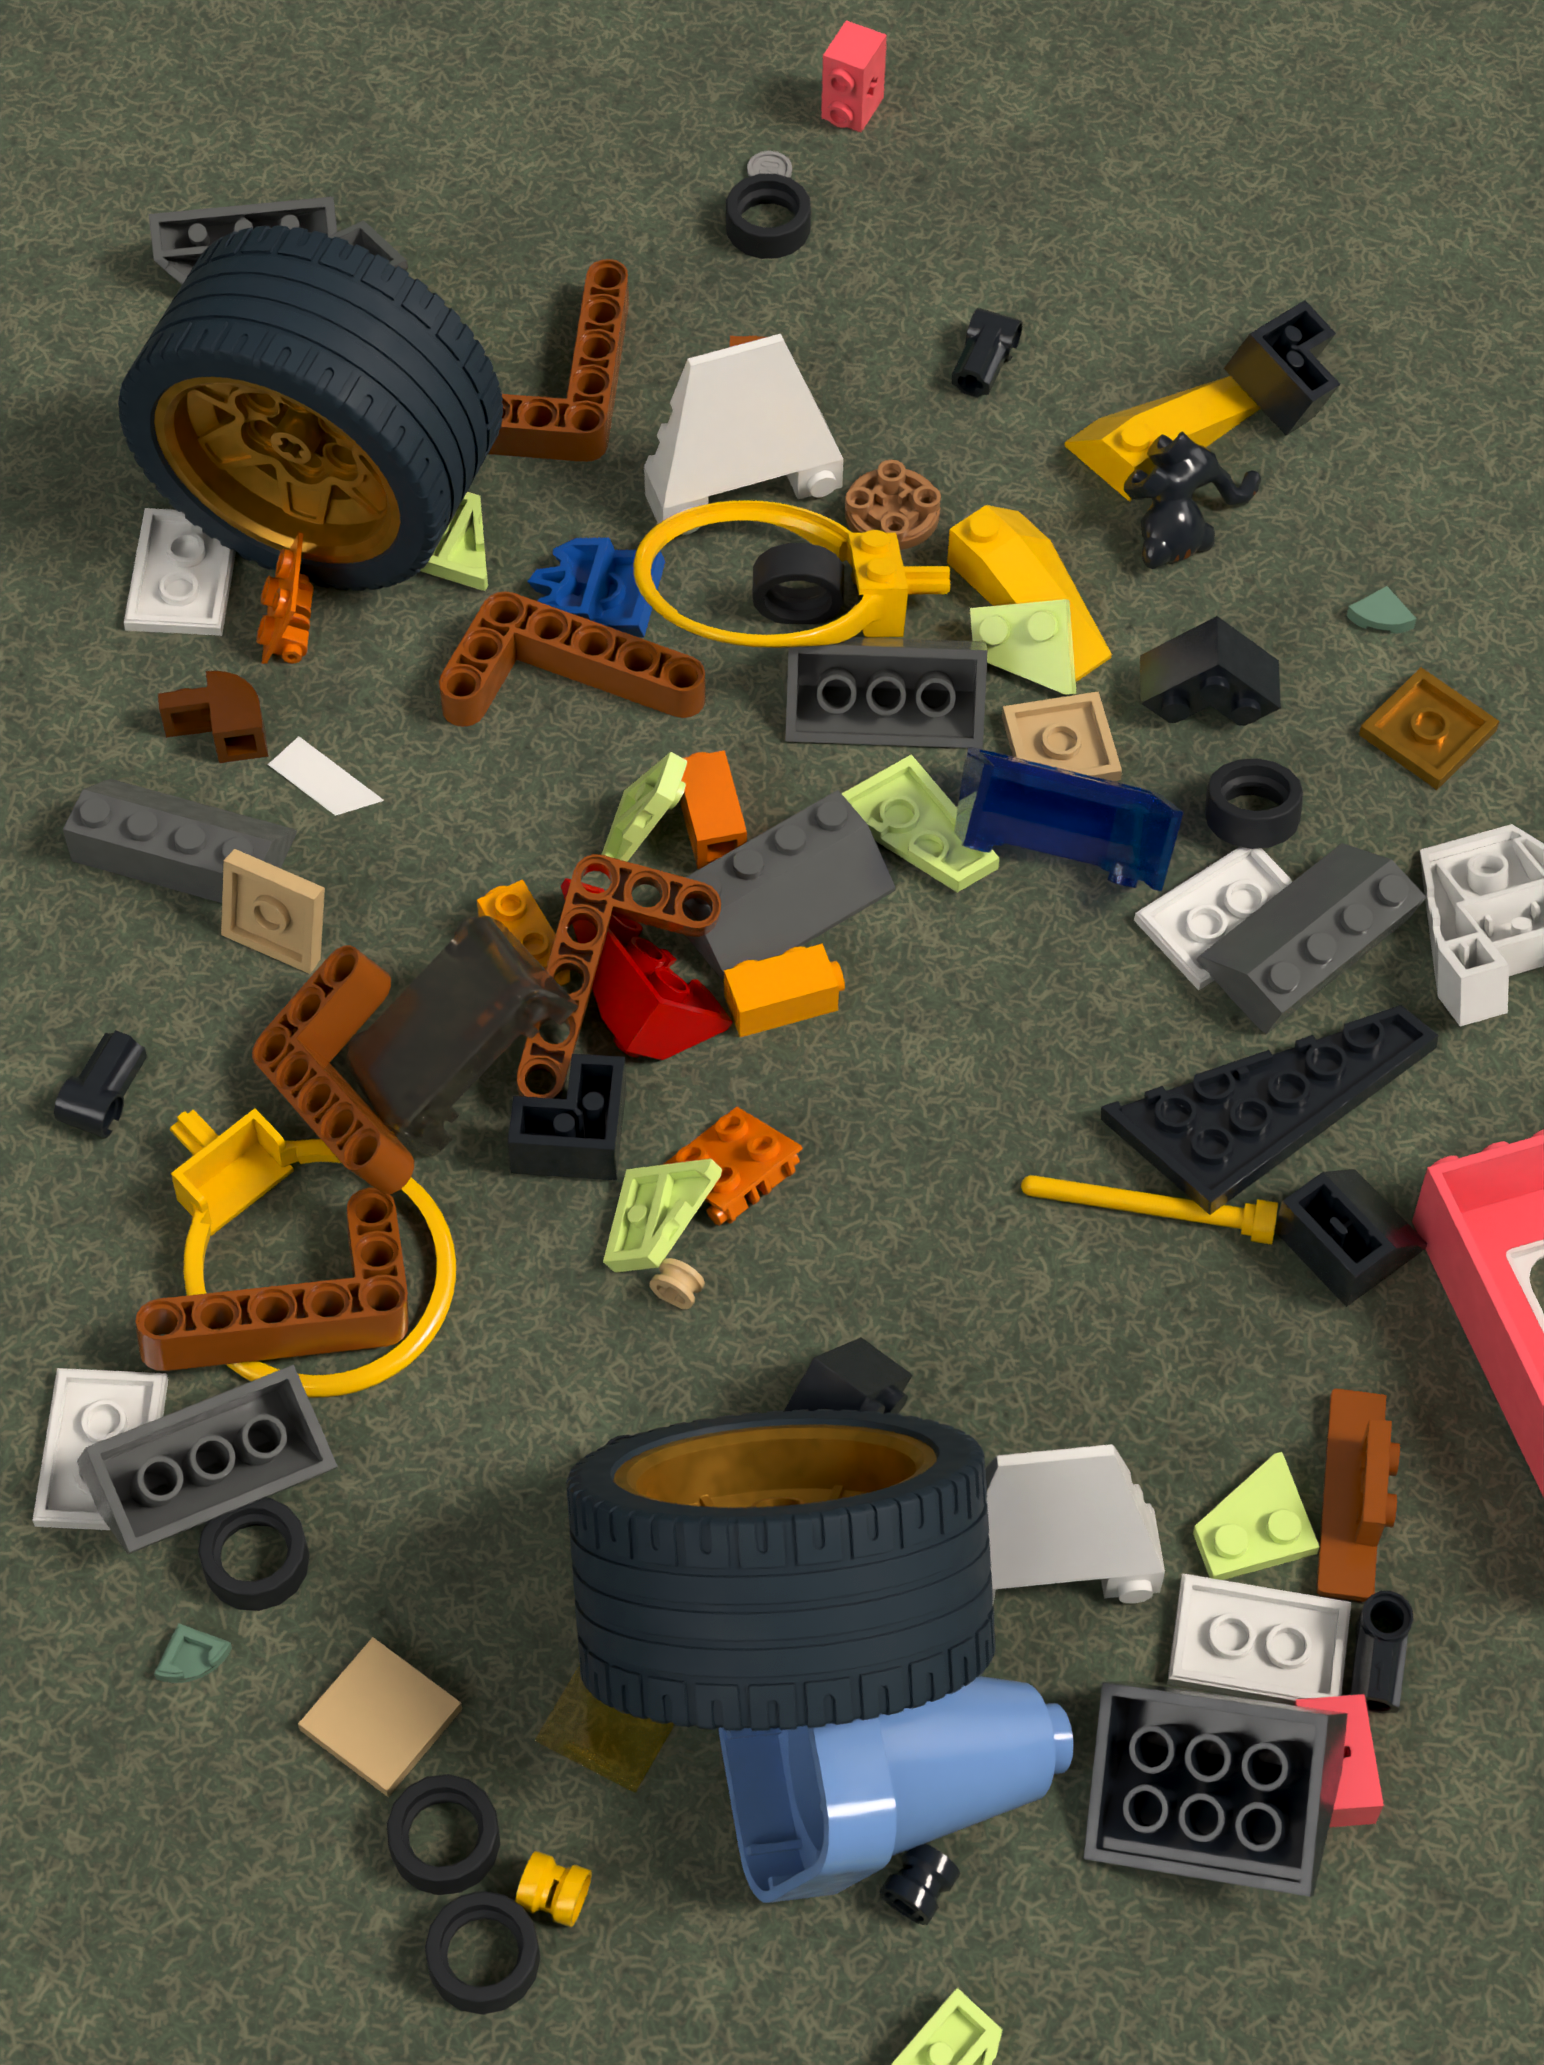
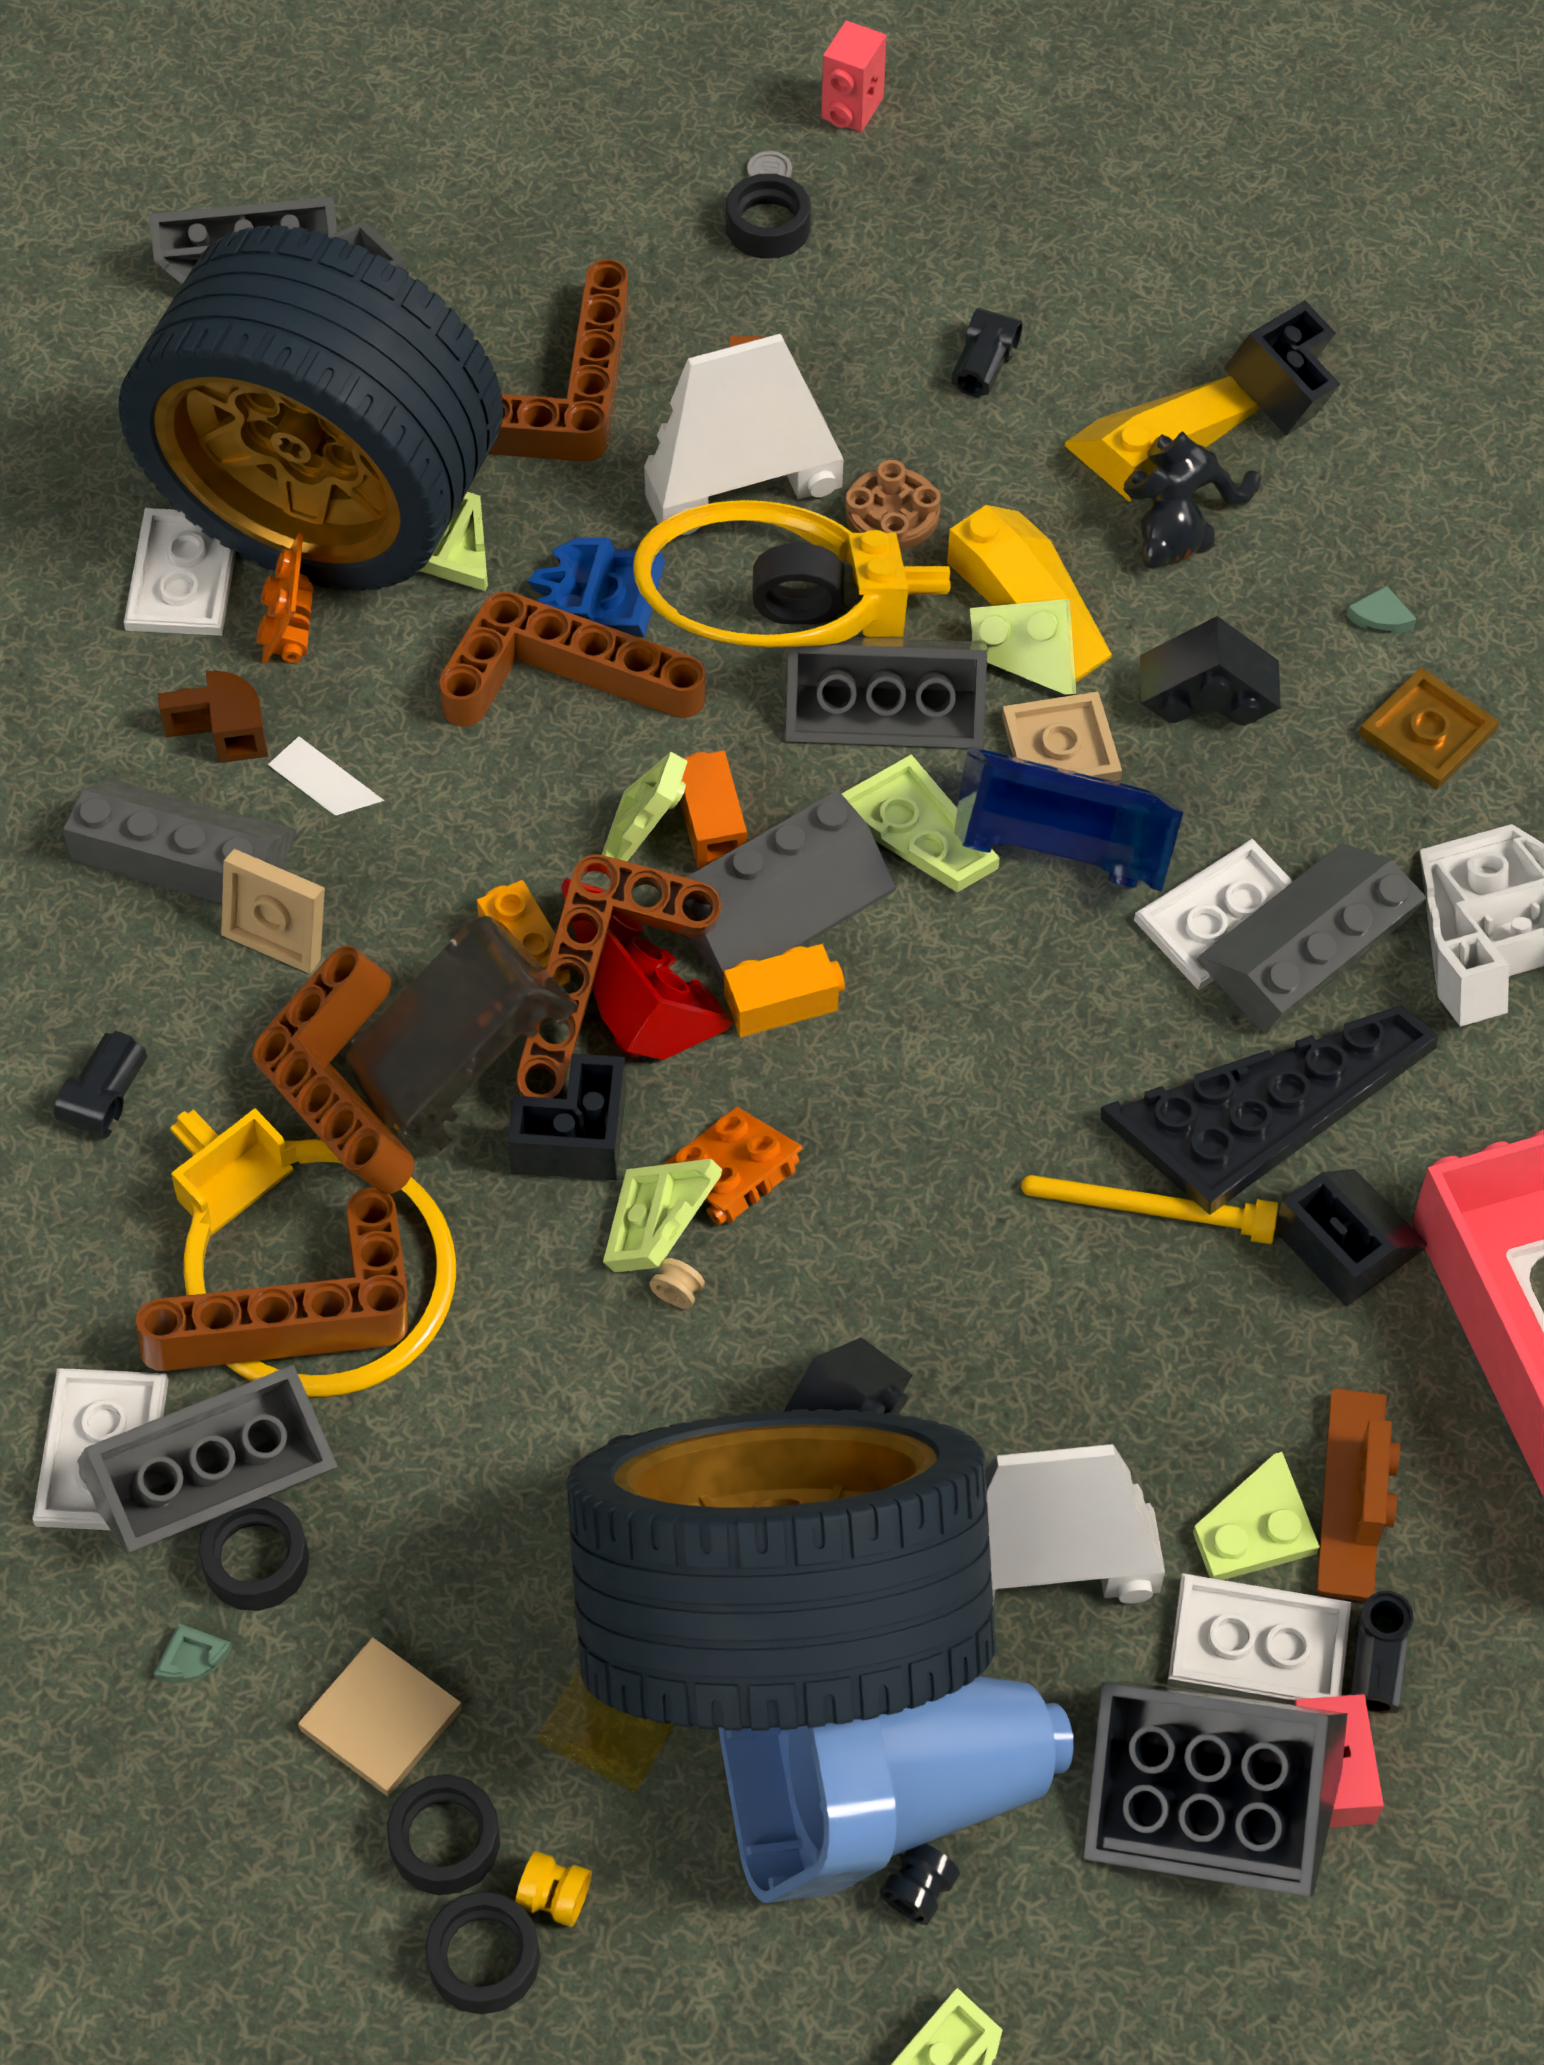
(1249, 827): black tyre -> none

